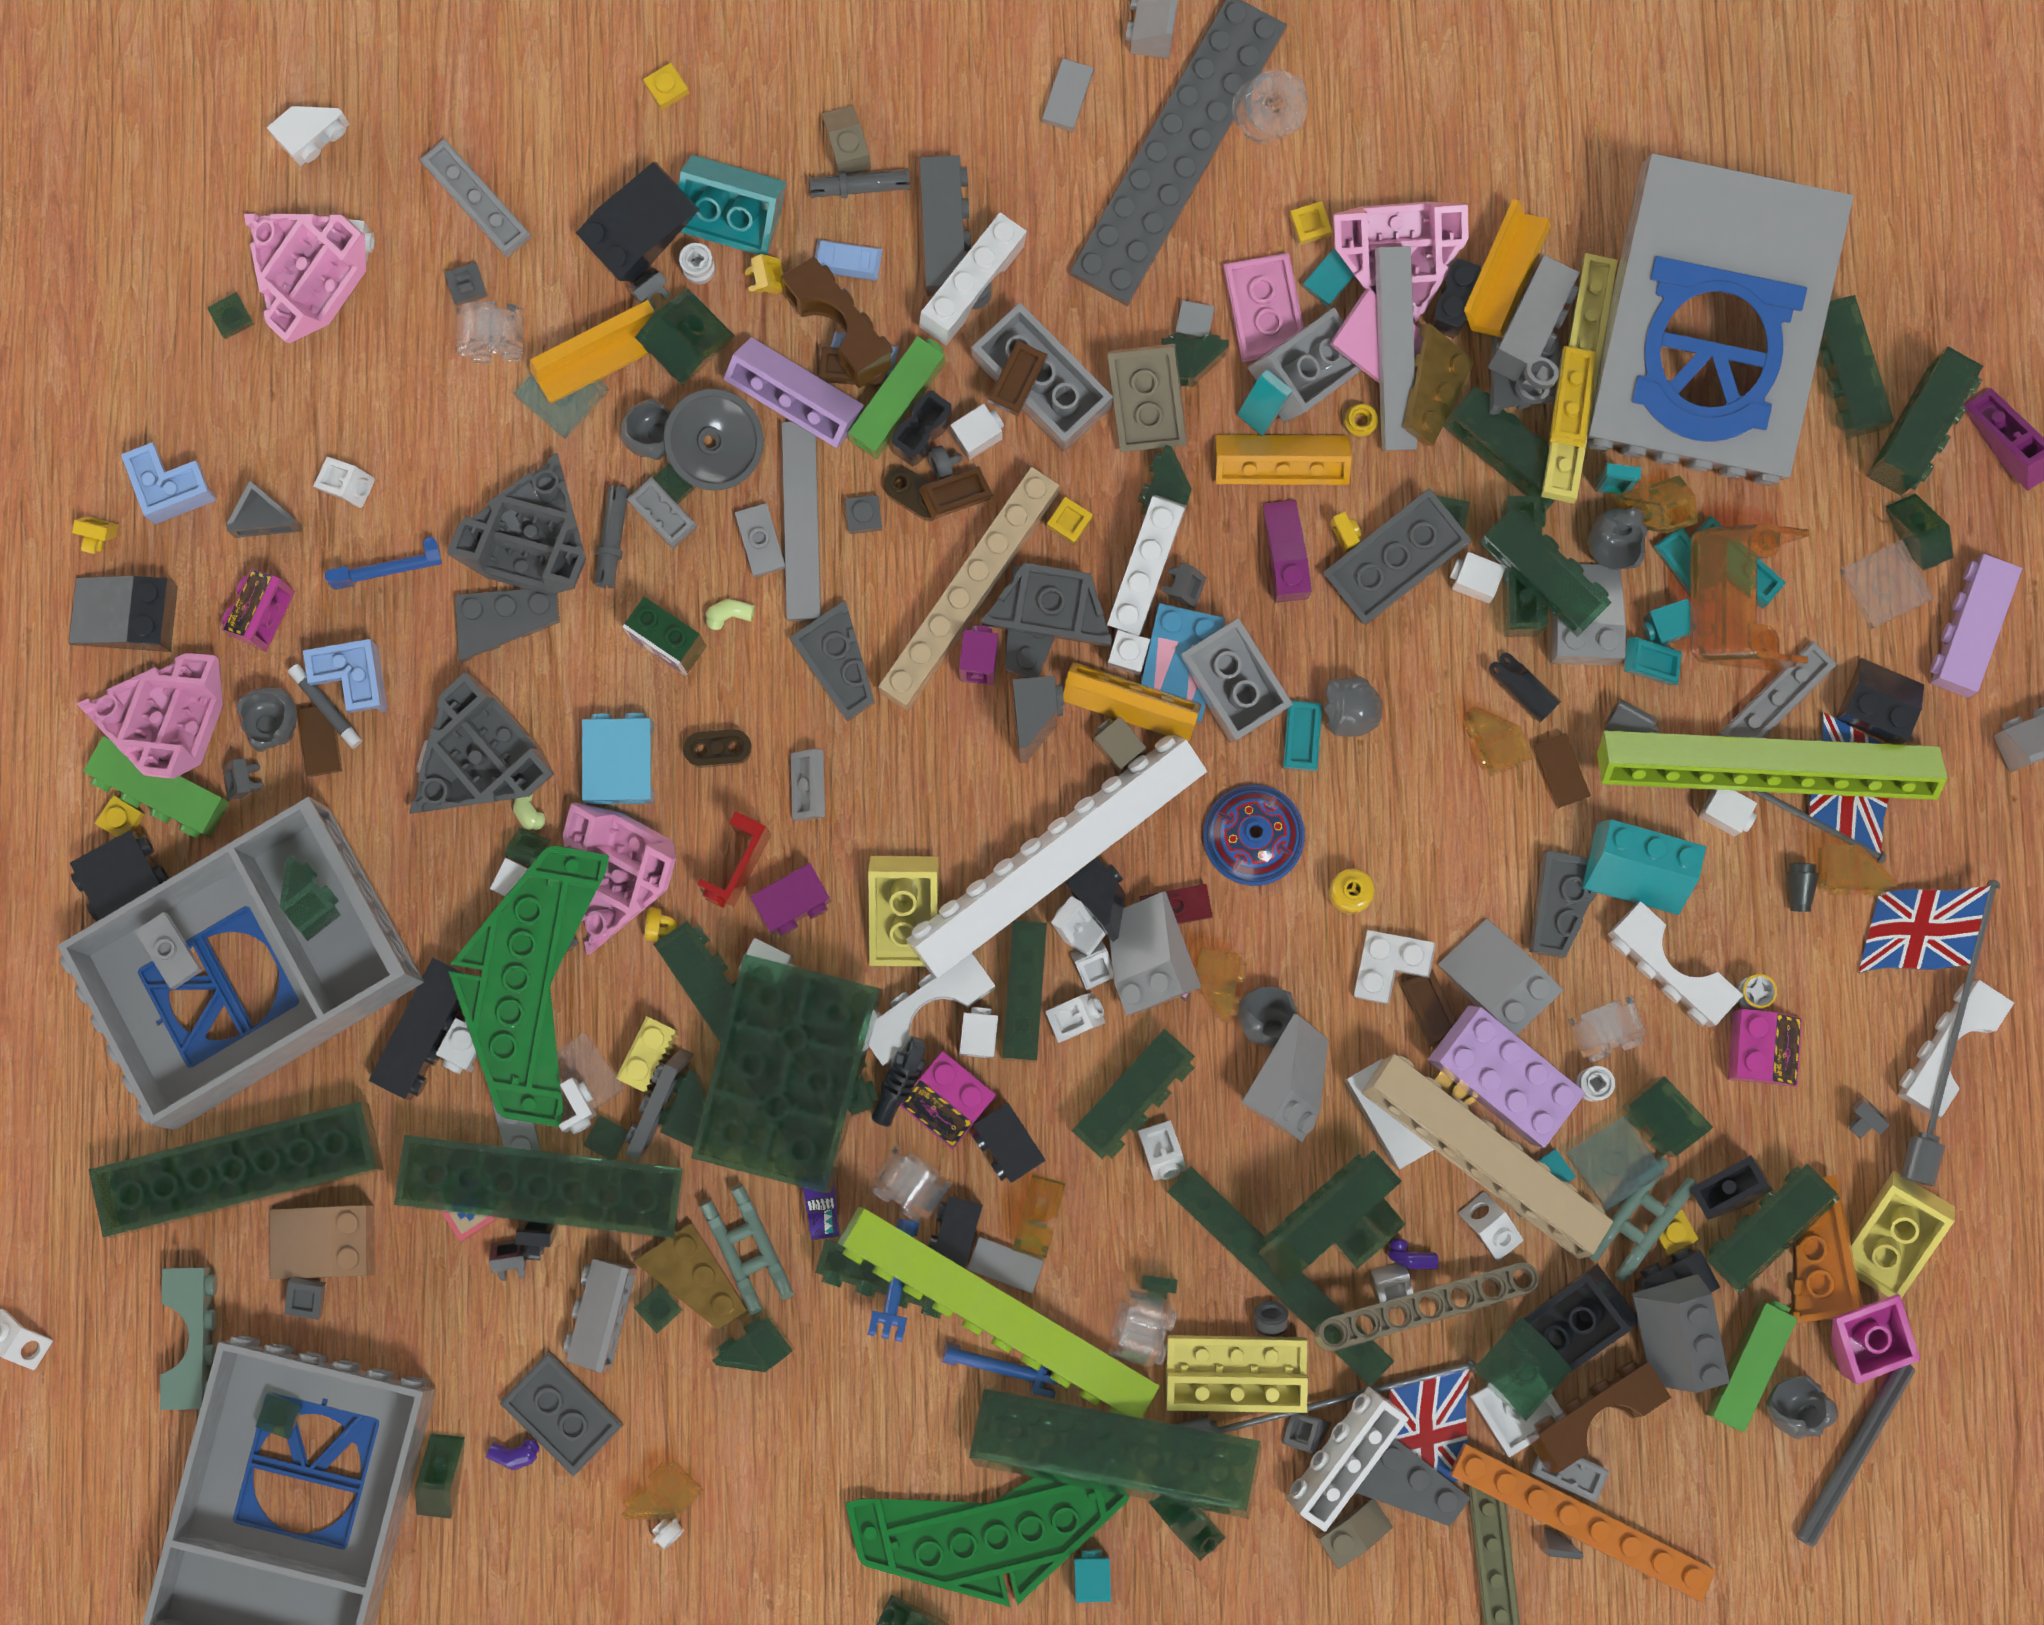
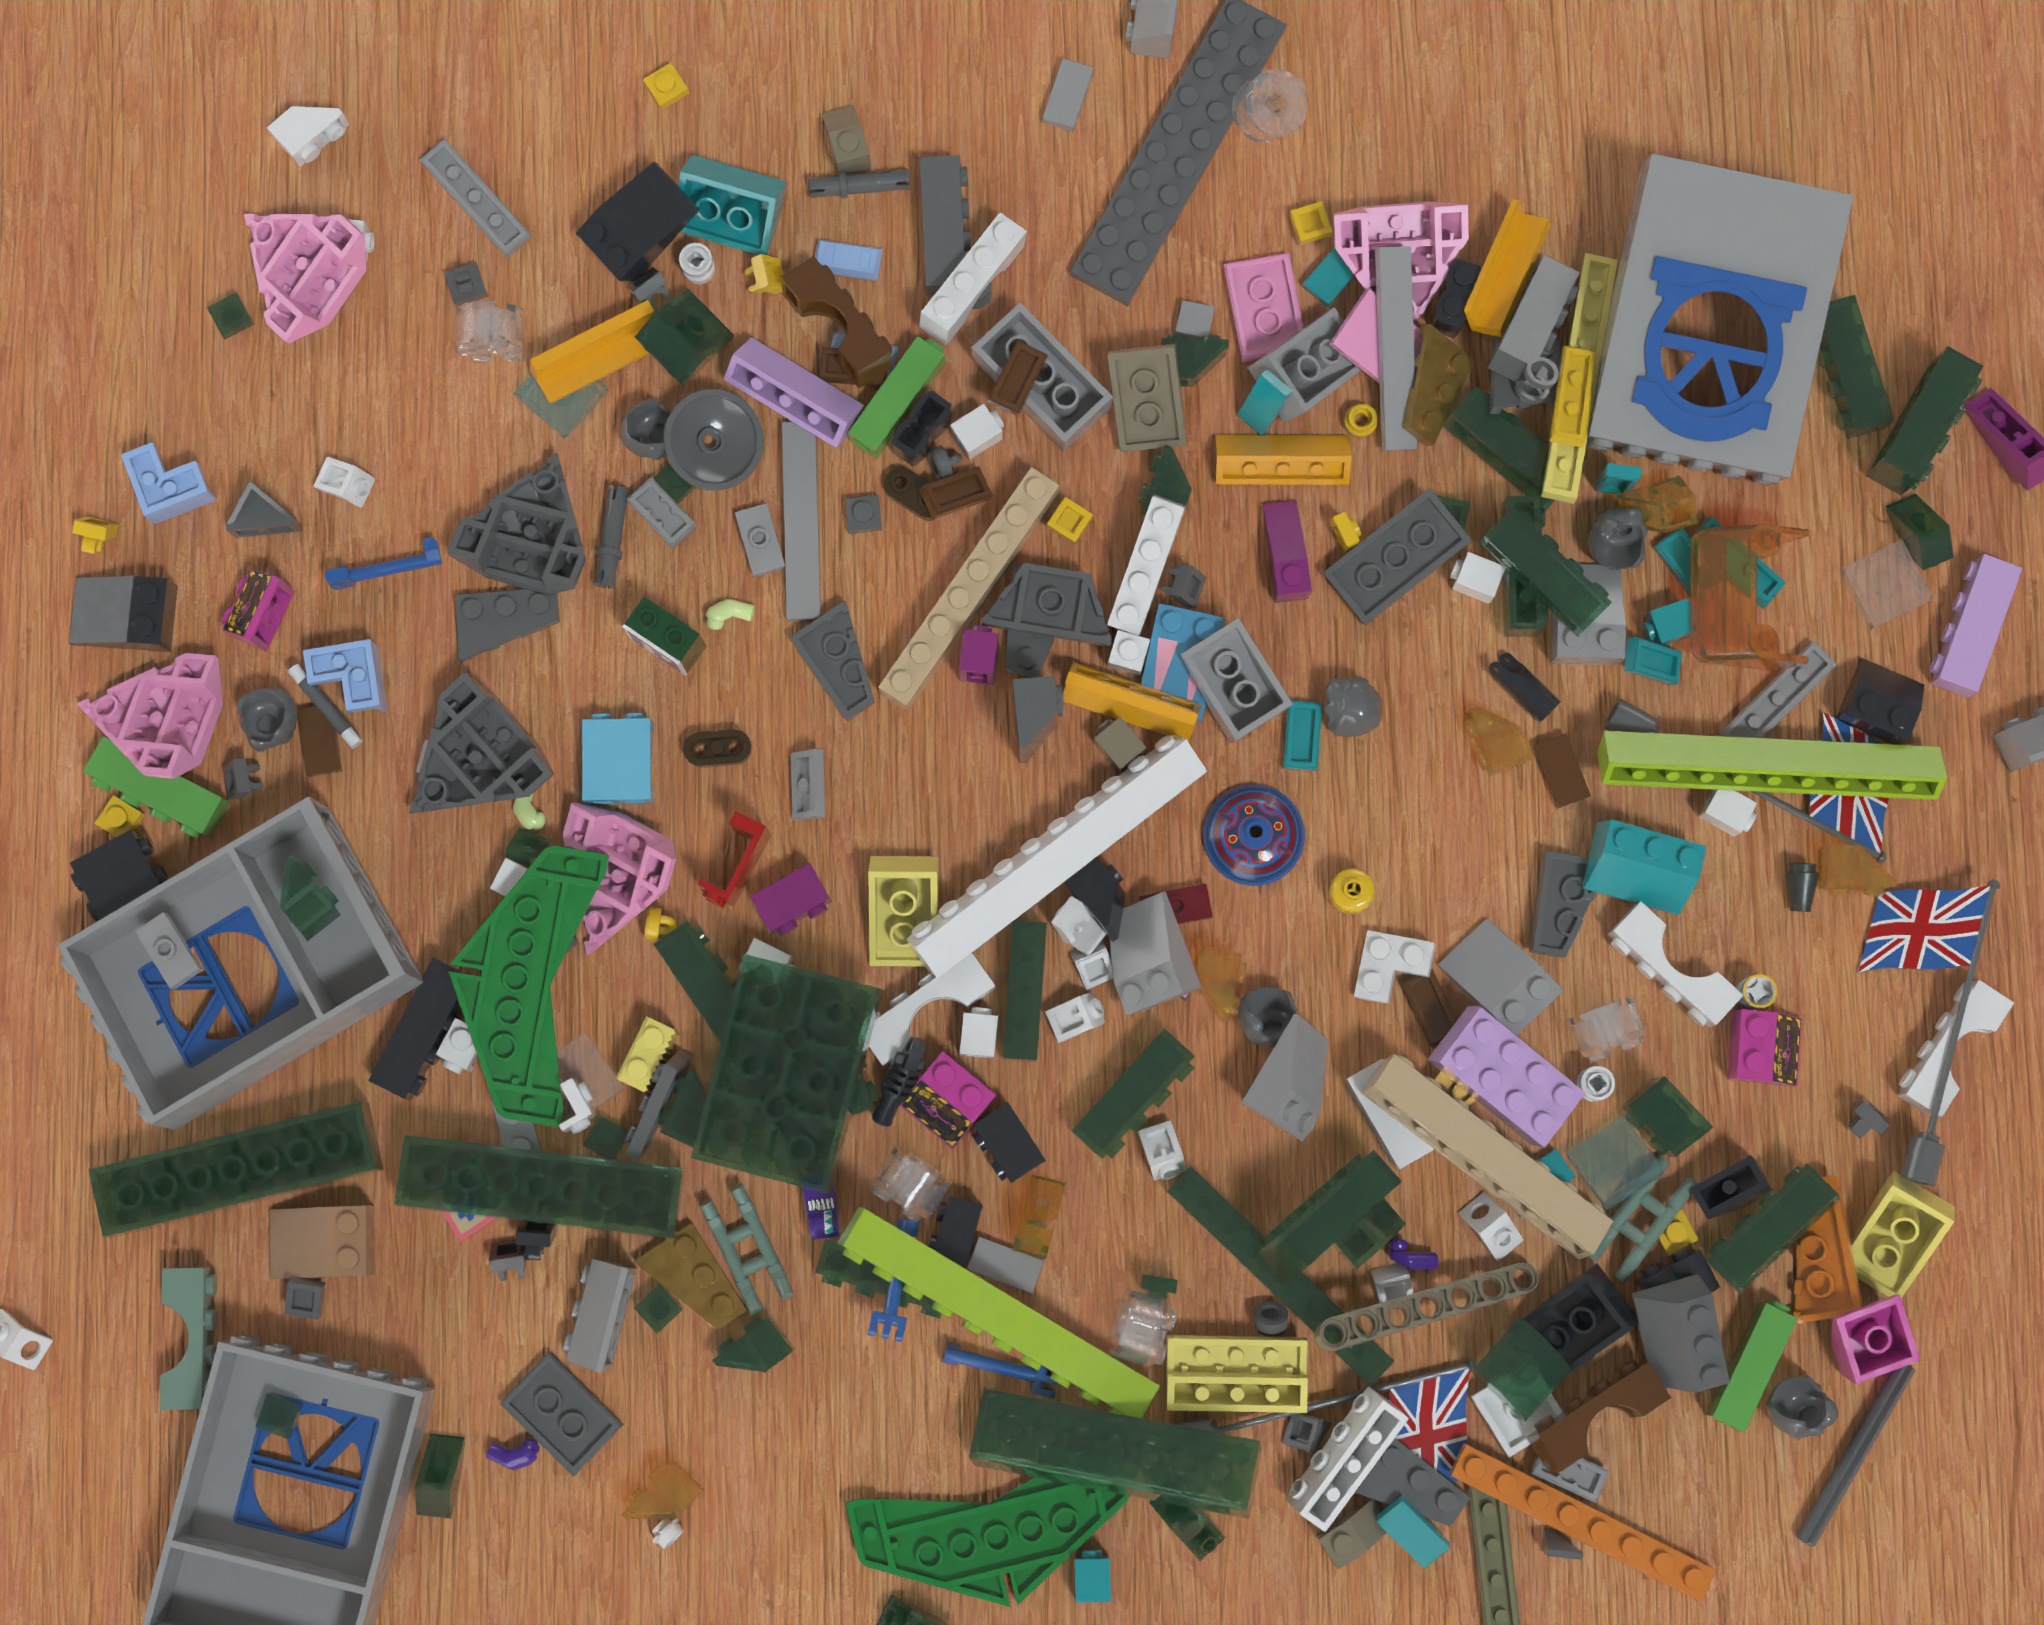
(1412, 1531): none -> teal tile

